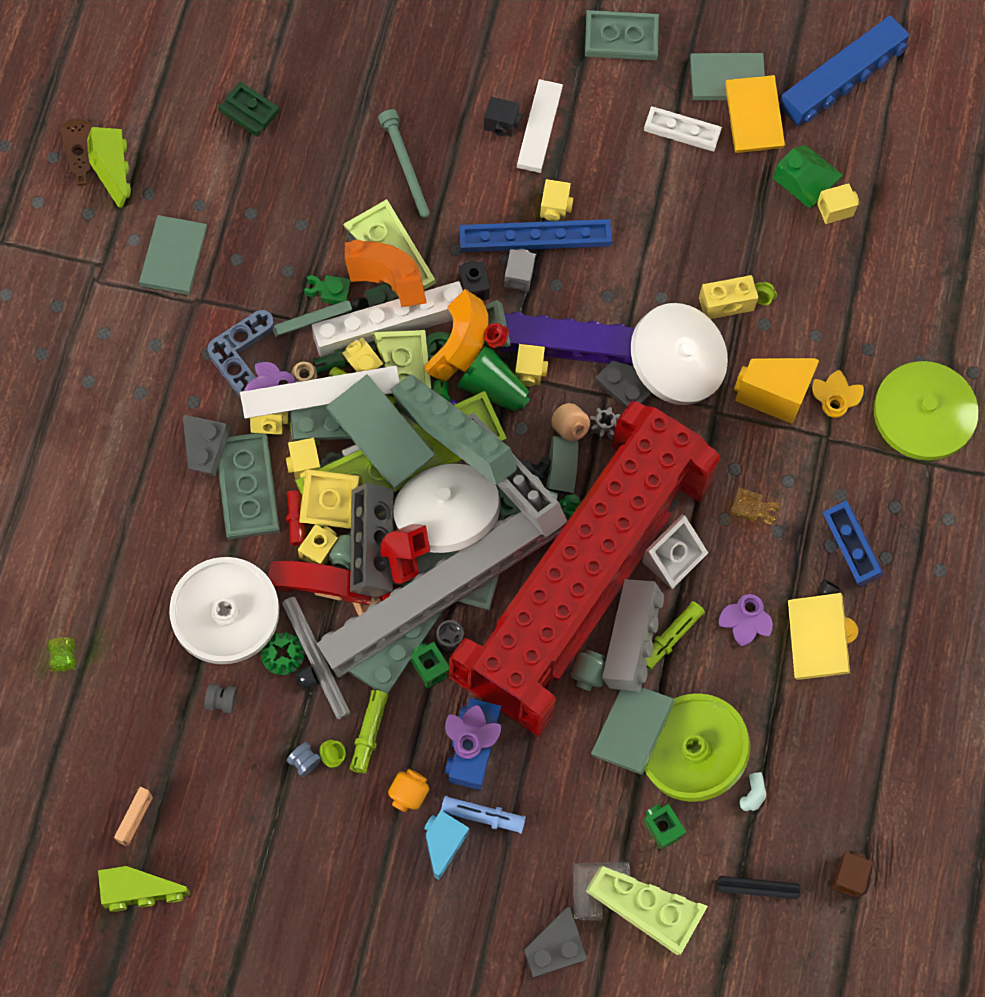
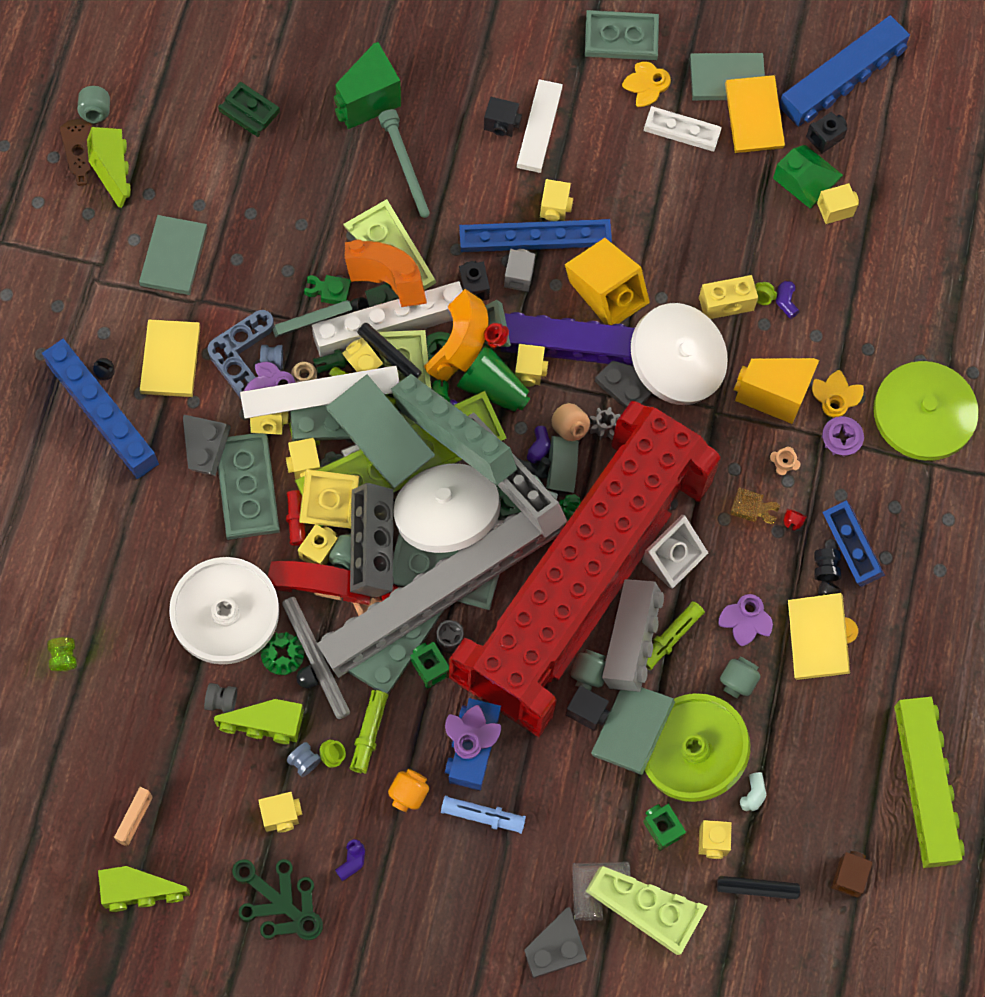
(93, 104): none -> sand green head
(100, 408): none -> blue brick
(101, 372): none -> black hinge
(170, 358): none -> light yellow tile
(270, 719): none -> lime slope
(272, 355): none -> sand blue wheel
(280, 812): none -> light yellow brick
(281, 902): none -> dark green plant
(355, 860): none -> dark purple arm
(367, 89): none -> green slope
(388, 351): none -> black axle
(403, 548): red brick -> none
(443, 840): medium azure slope -> none
(540, 447): none -> dark purple arm
(588, 708): none -> black brick
(608, 282): none -> yellow slope
(644, 85): none -> yellow plate
(715, 839): none -> light yellow brick
(740, 677): none -> sand green head
(784, 297): none -> dark purple arm
(788, 454): none -> light nougat plate
(795, 518): none -> red hinge
(827, 131): none -> black brick
(827, 562): none -> black wheel
(850, 428): none -> medium lavender gear
(928, 782): none -> lime brick

